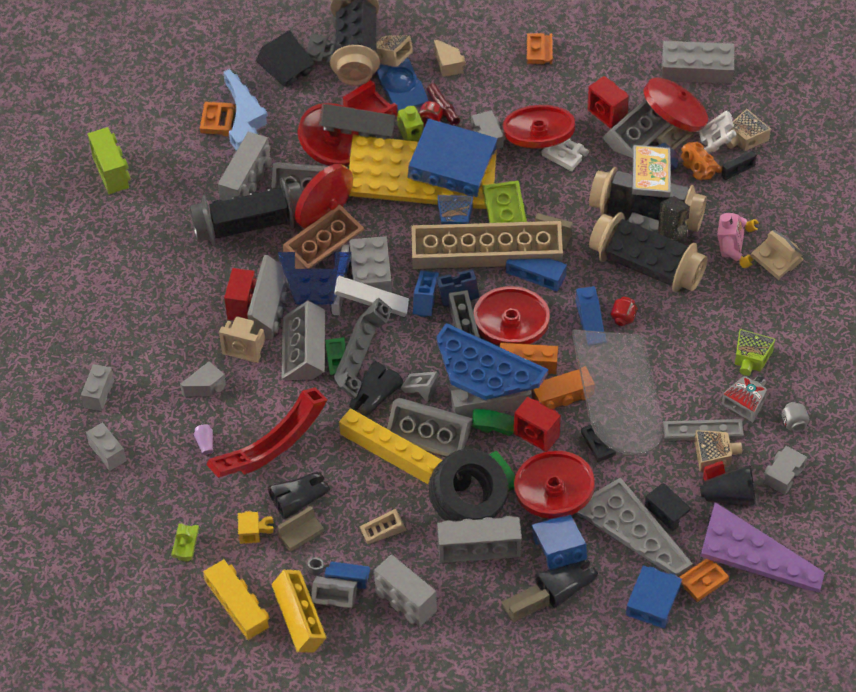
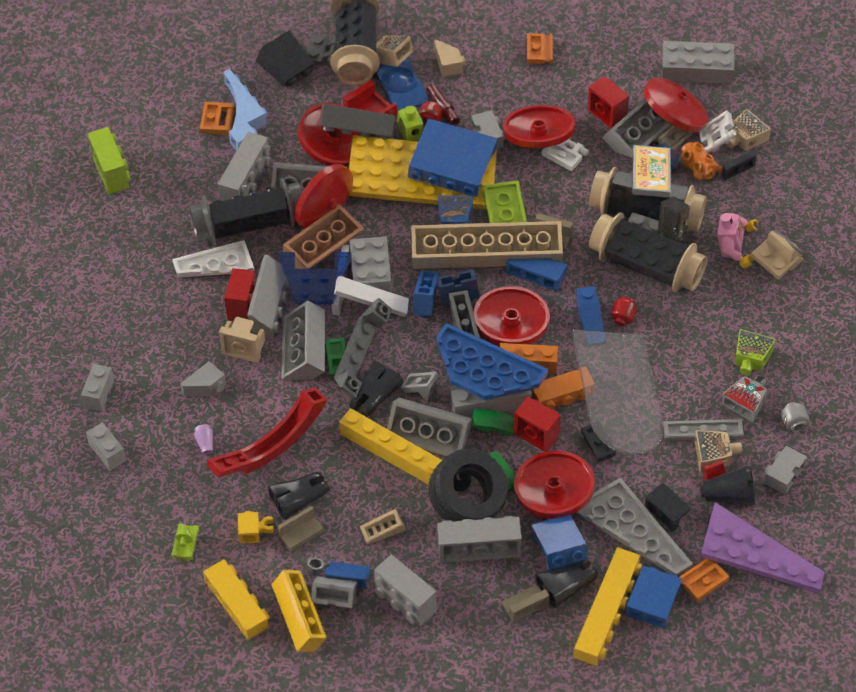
(214, 261): none -> white wing
(606, 607): none -> yellow brick

